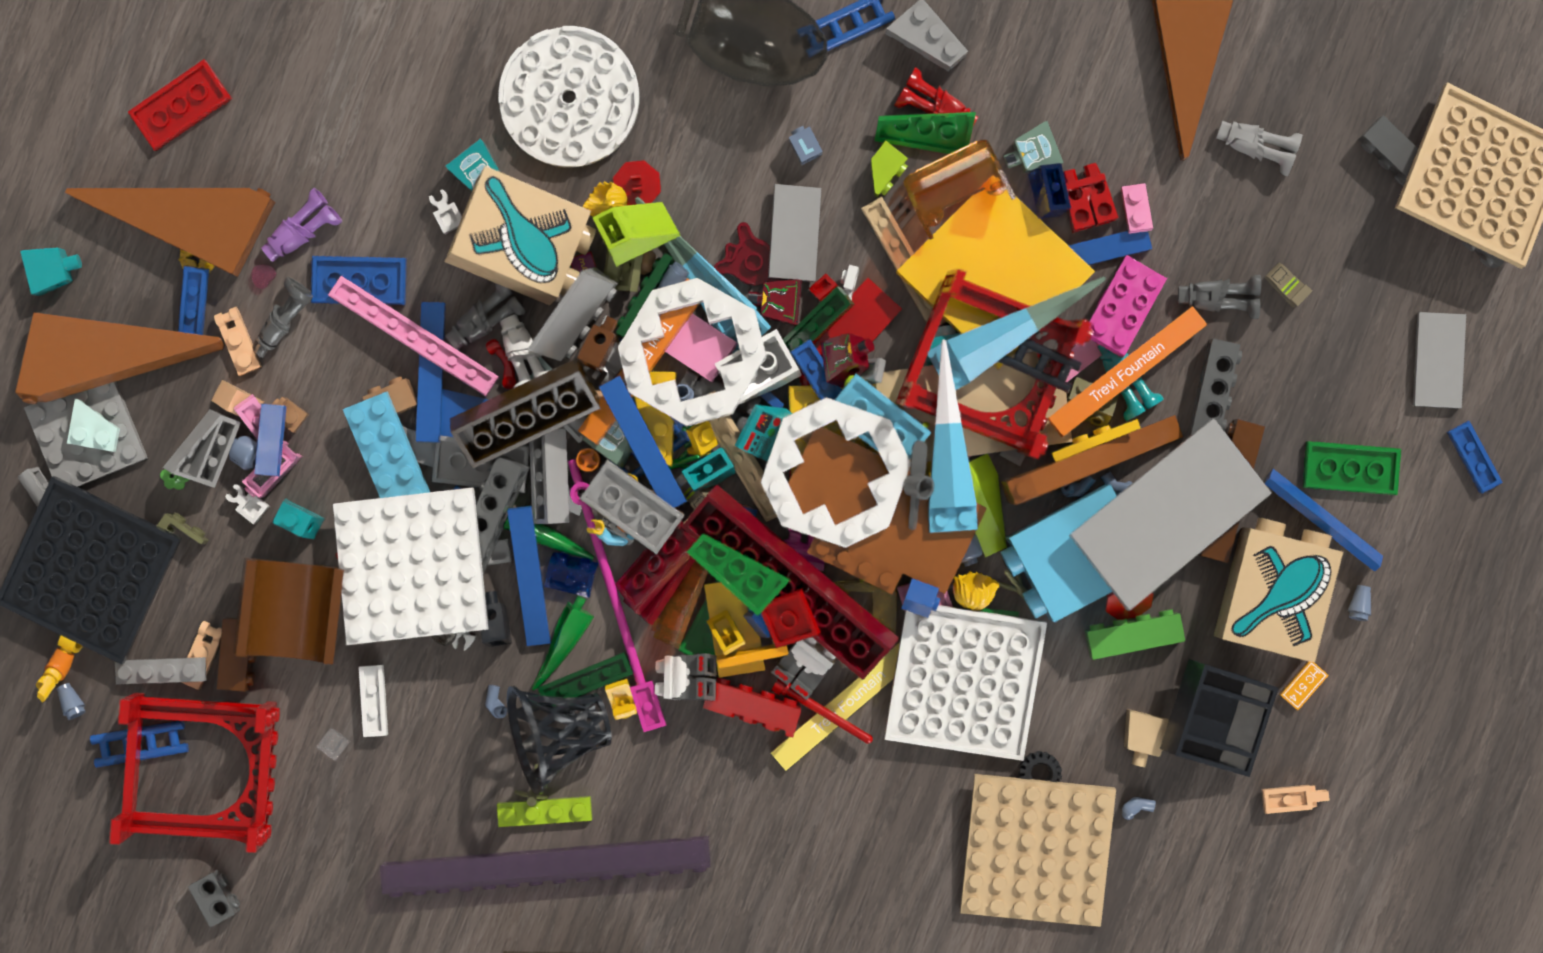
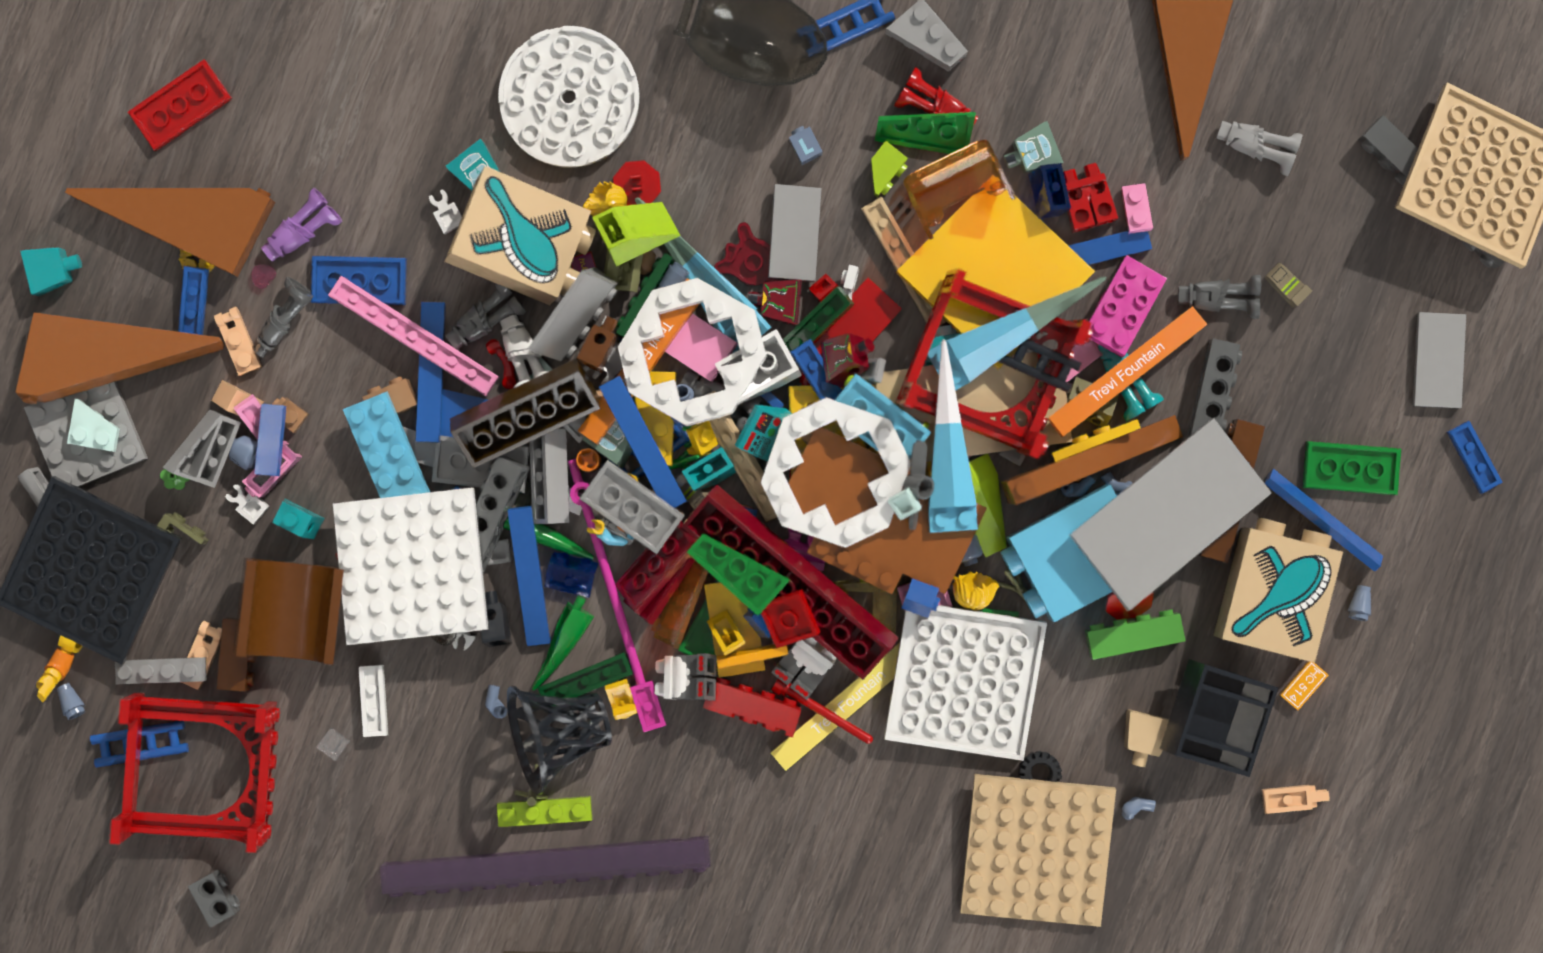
(904, 504): none -> light aqua tile

